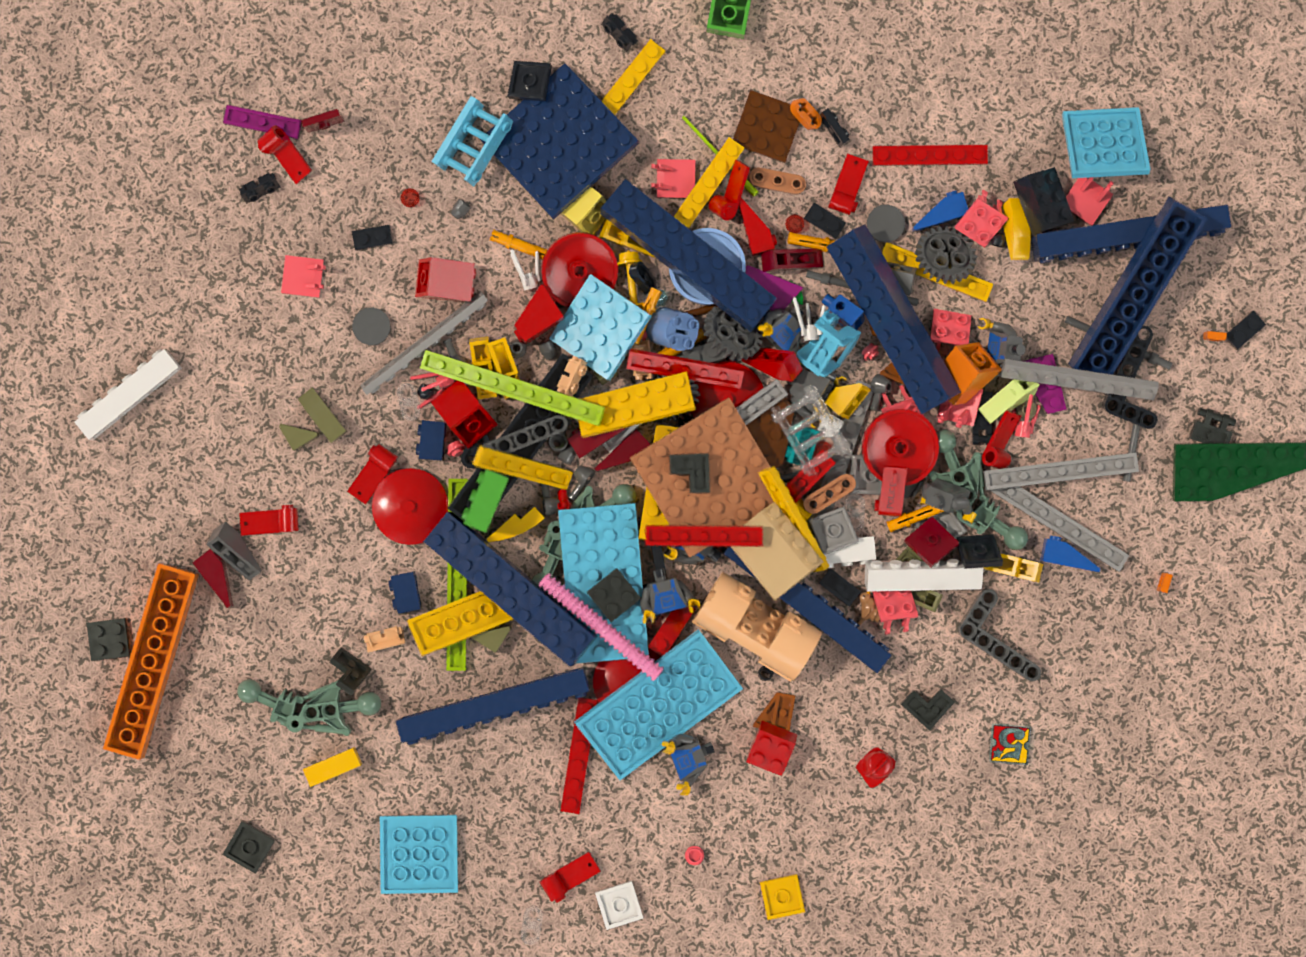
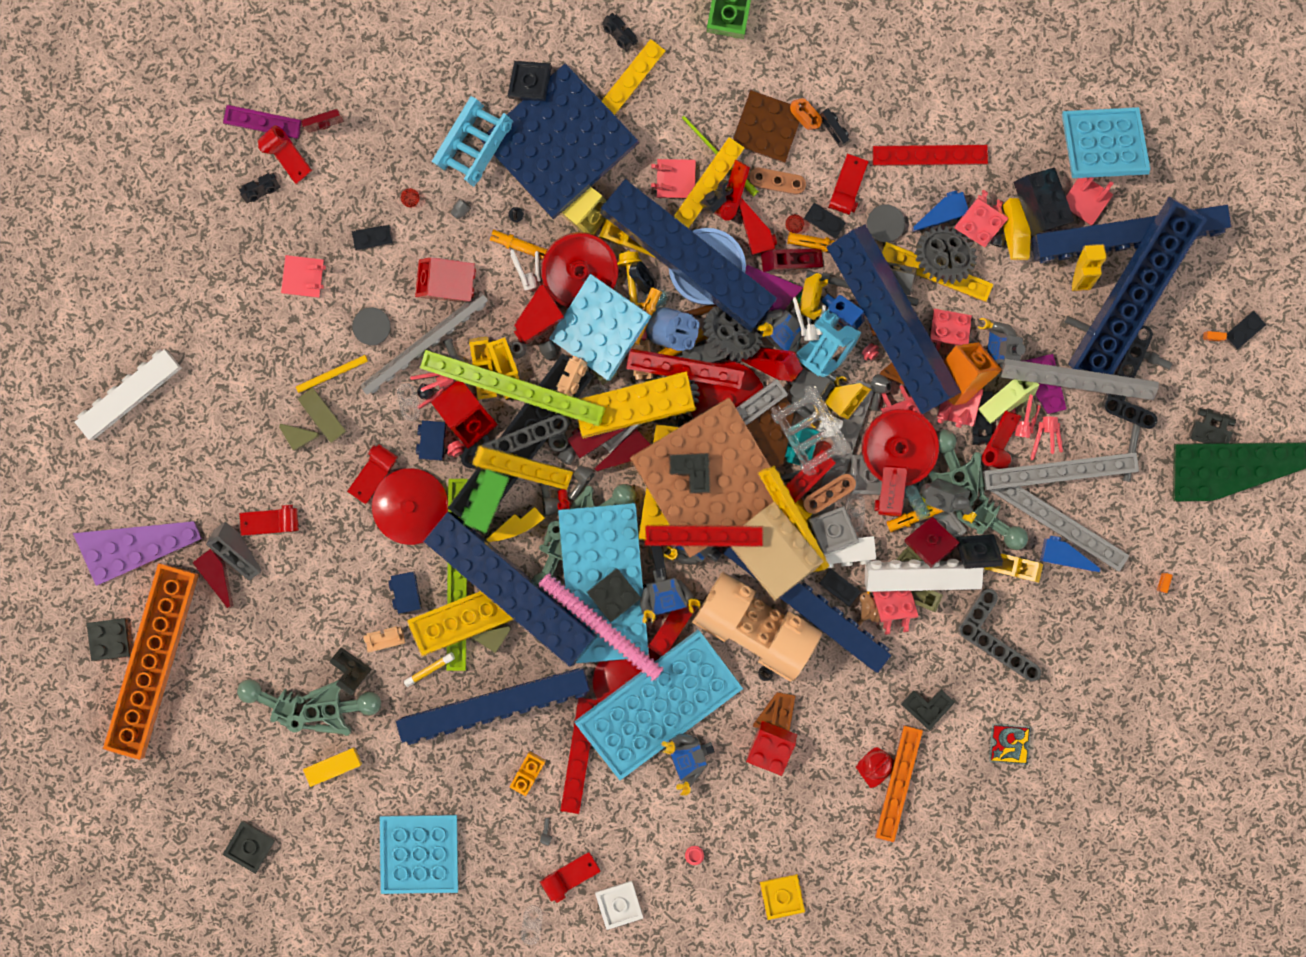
(125, 549): none -> medium lavender wing
(332, 373): none -> yellow bar
(429, 669): none -> yellow bar
(519, 214): none -> black hinge
(527, 773): none -> light orange slope
(546, 839): none -> dark grey hand
(716, 199): none -> black plate
(811, 296): none -> yellow hinge
(898, 783): none -> orange plate
(917, 502): none -> clear light blue bar
(1051, 426): none -> coral plant
(1088, 267): none -> yellow slope

